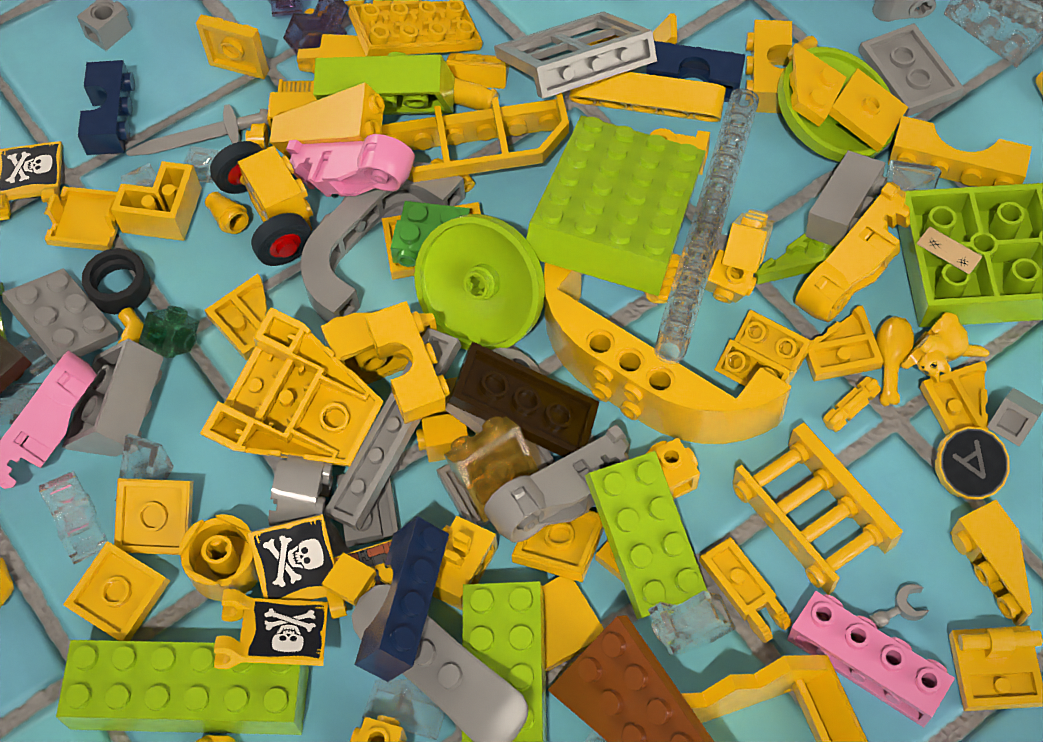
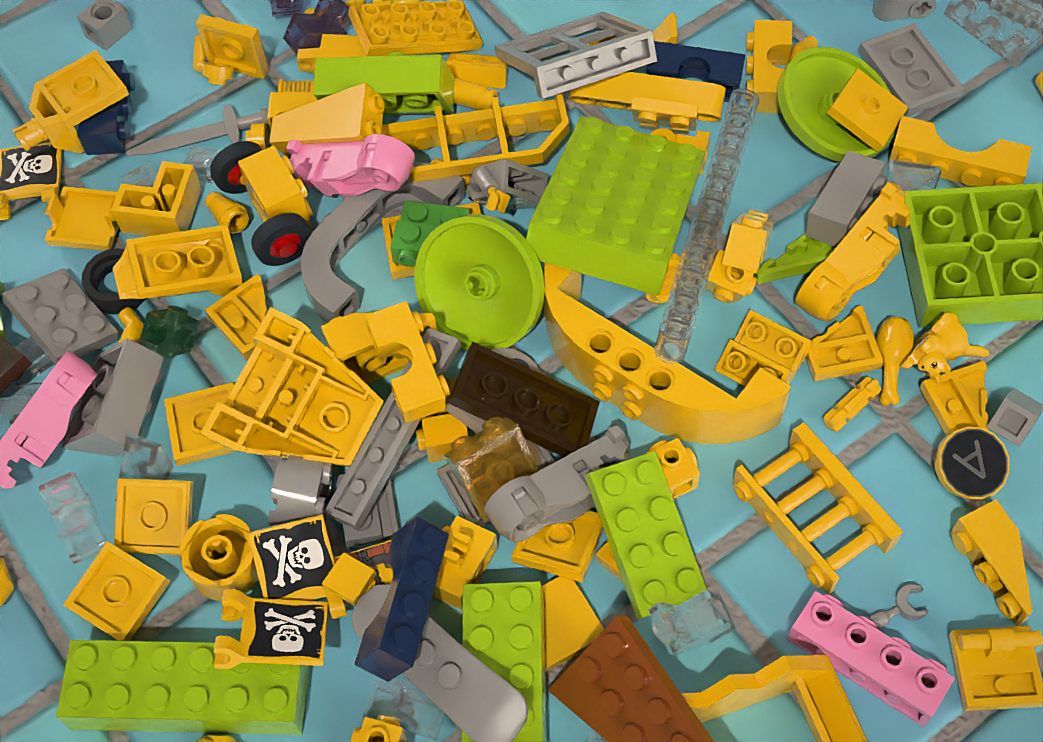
(68, 99): none -> yellow plate
(178, 264): none -> yellow slope
(186, 420): none -> yellow plate
(216, 72): none -> yellow plate
(506, 185): none -> light grey torso
(657, 112): none -> yellow plate
(744, 587): yellow hinge -> none
(813, 85): yellow wing -> none
(949, 250): tan sticker -> none

